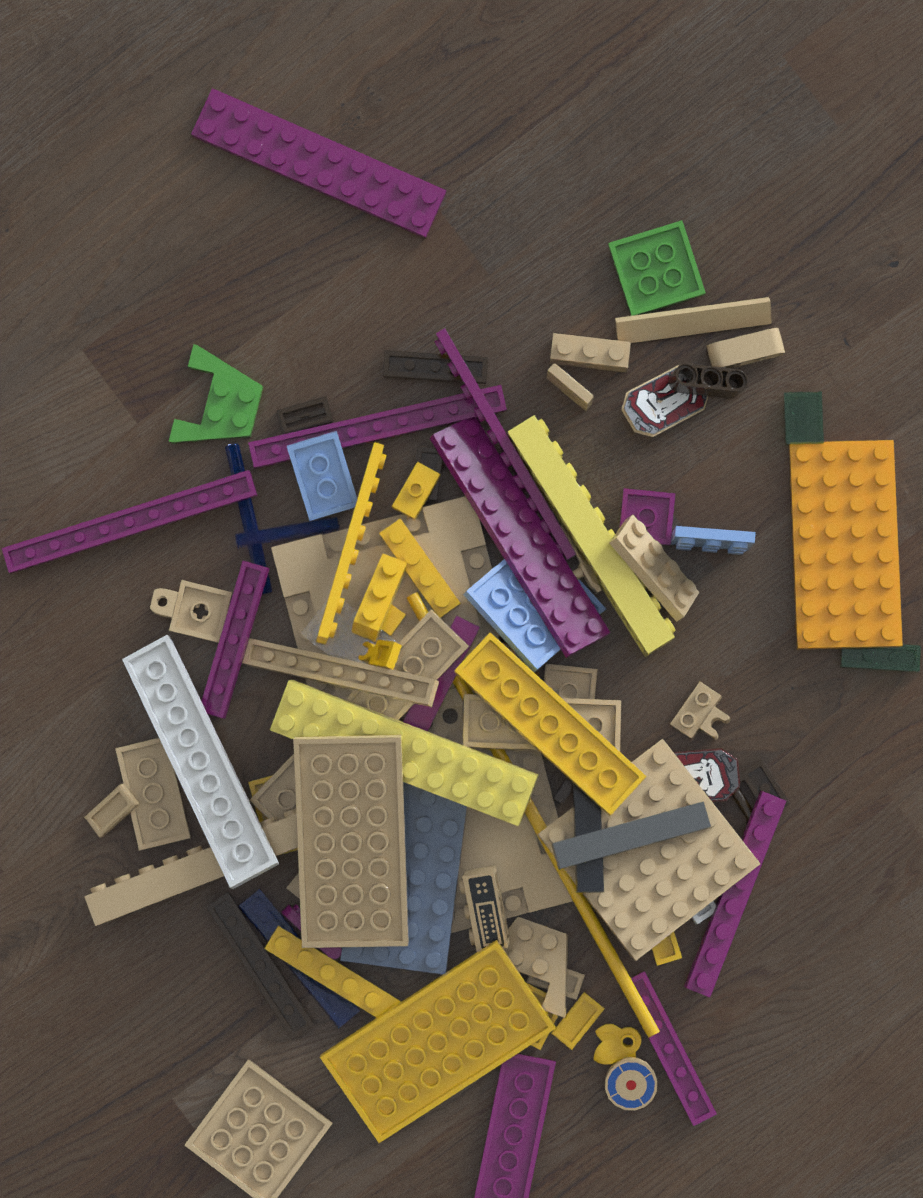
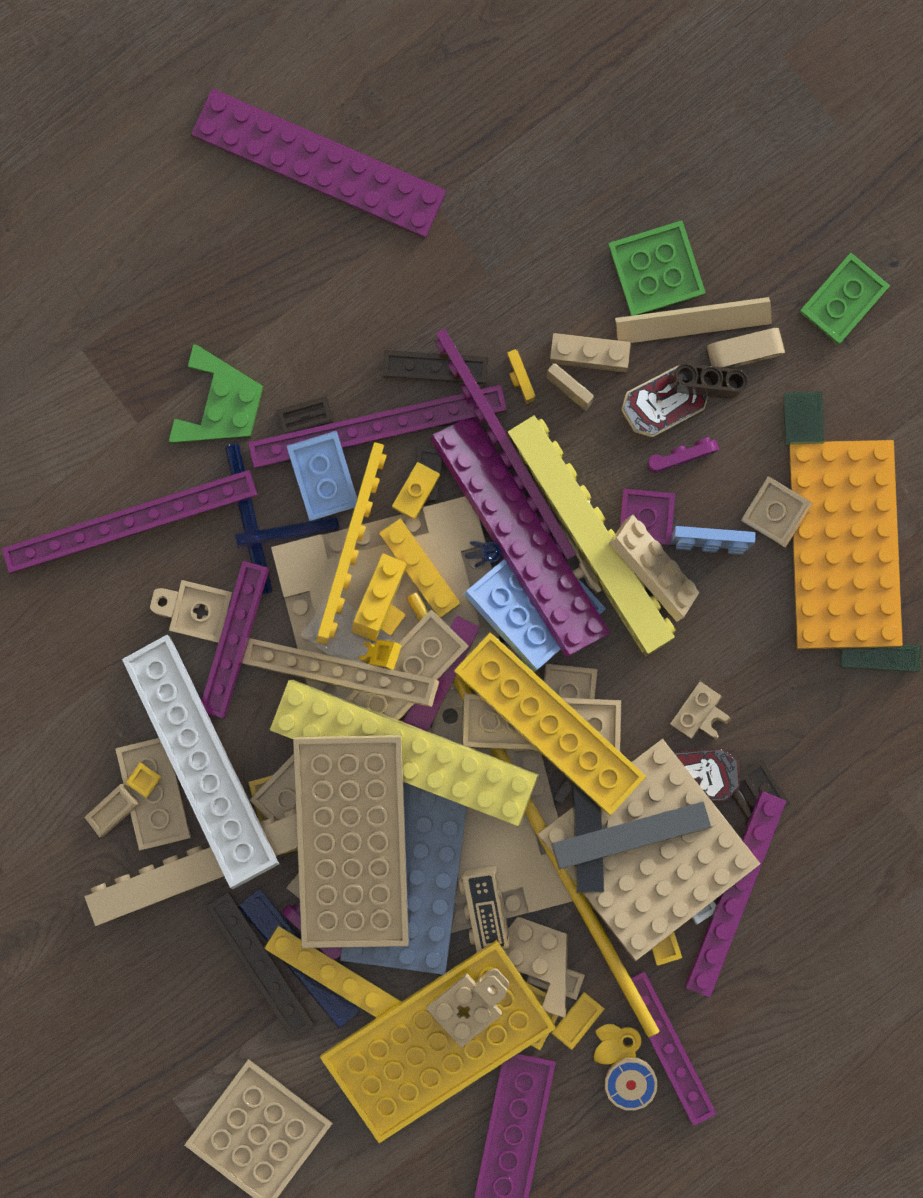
(143, 780): none -> yellow tile
(477, 995): none -> tan plate
(488, 552): none -> clear blue piece
(519, 376): none -> yellow plate
(682, 455): none -> magenta plate
(776, 511): none -> tan tile
(844, 298): none -> bright green plate

